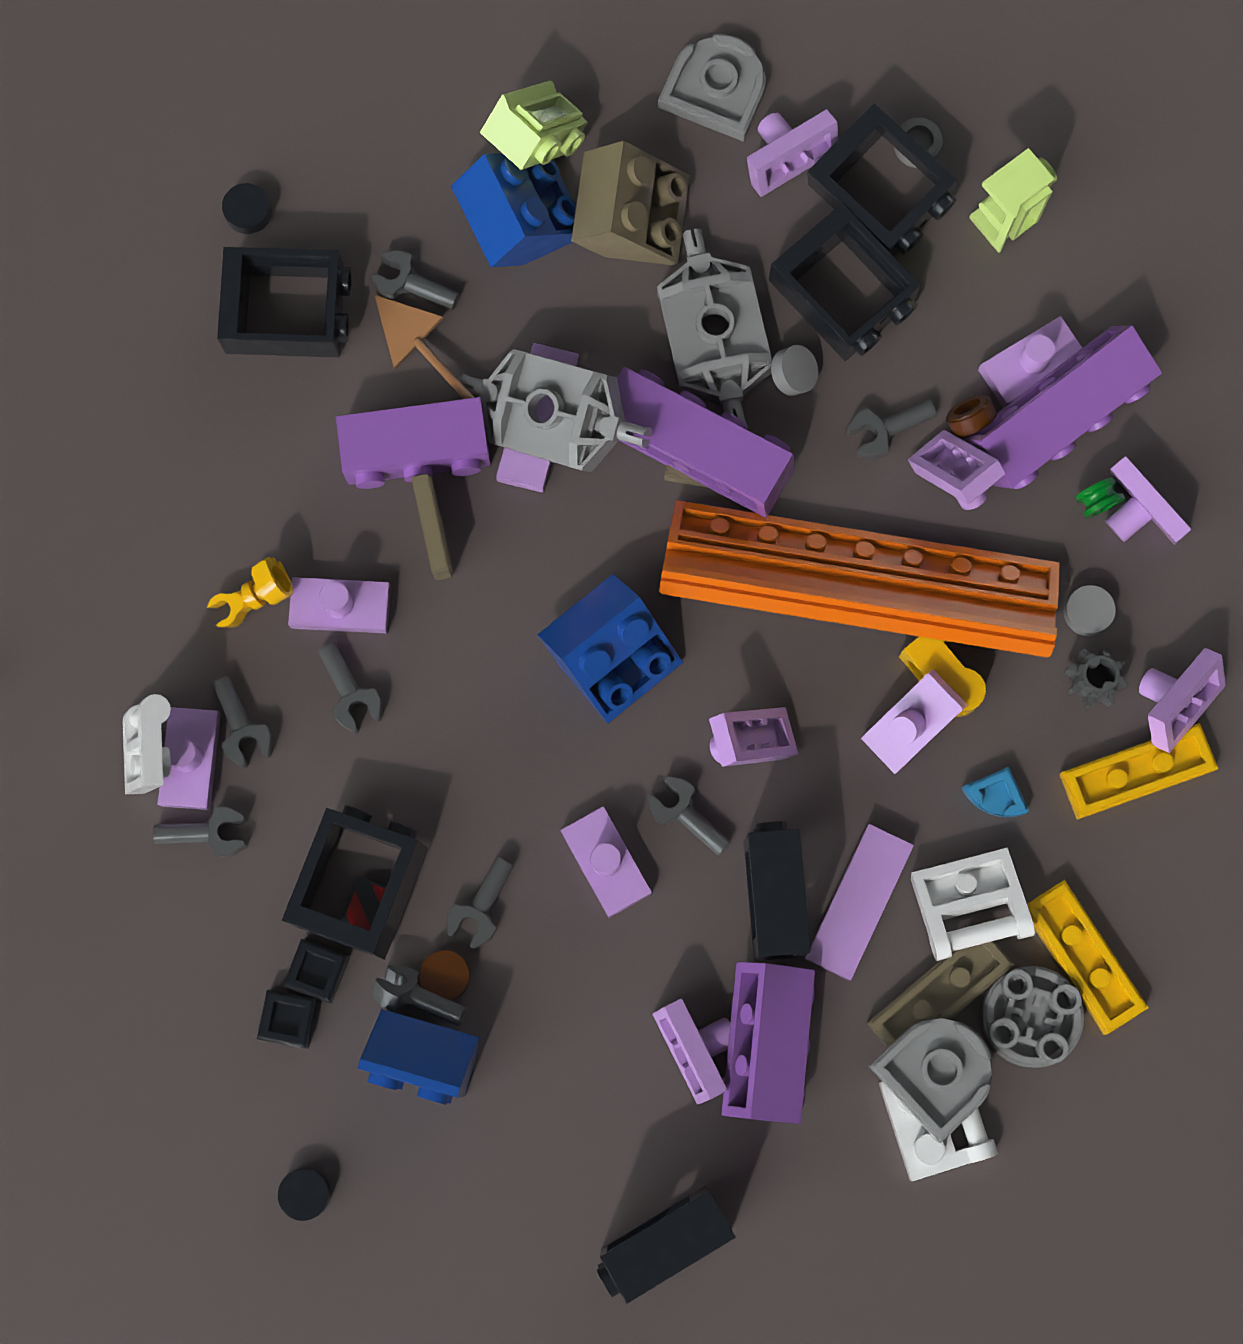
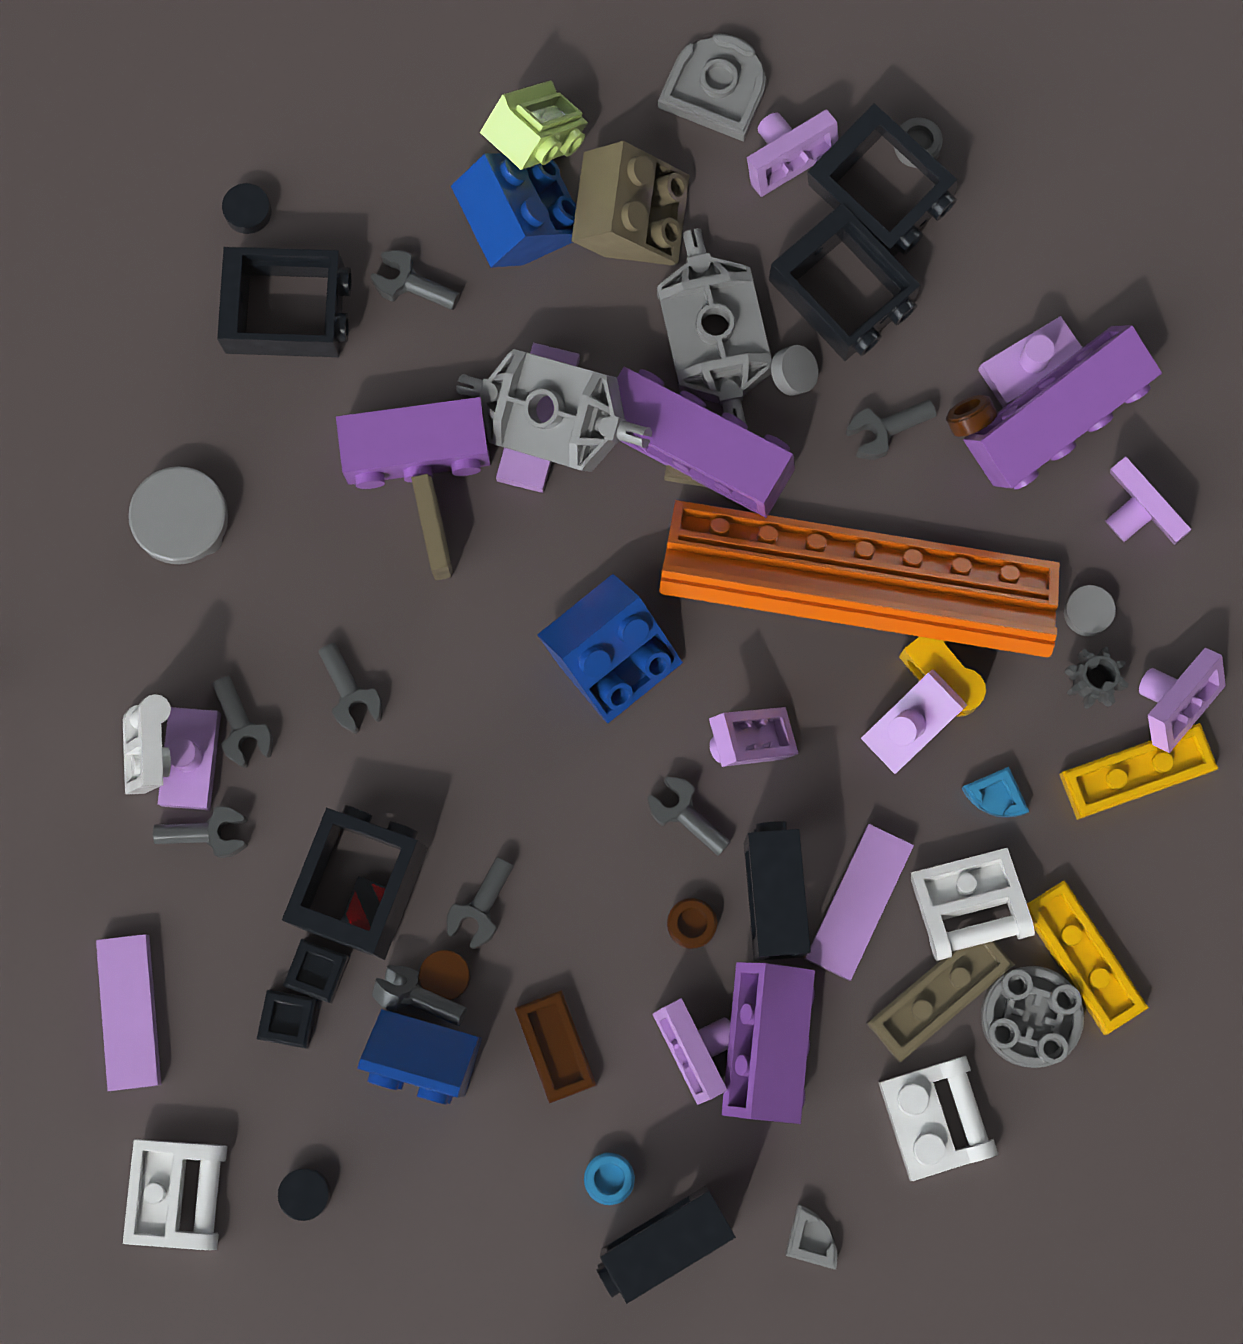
(128, 1012): none -> lavender tile
(157, 1194): none -> white plate
(178, 515): none -> light grey tile
(268, 585): yellow piece -> none
(339, 605): lavender tile -> none
(406, 329): medium nougat piece -> none
(555, 1046): none -> reddish brown tile
(606, 862): lavender tile -> none
(609, 1178): none -> dark azure tile
(692, 923): none -> reddish brown tile
(811, 1239): none -> light grey tile
(937, 1073): light grey tile -> none
(957, 468): lavender tile -> none
(1015, 199): yellowish green window -> none
(1099, 497): green bush -> none

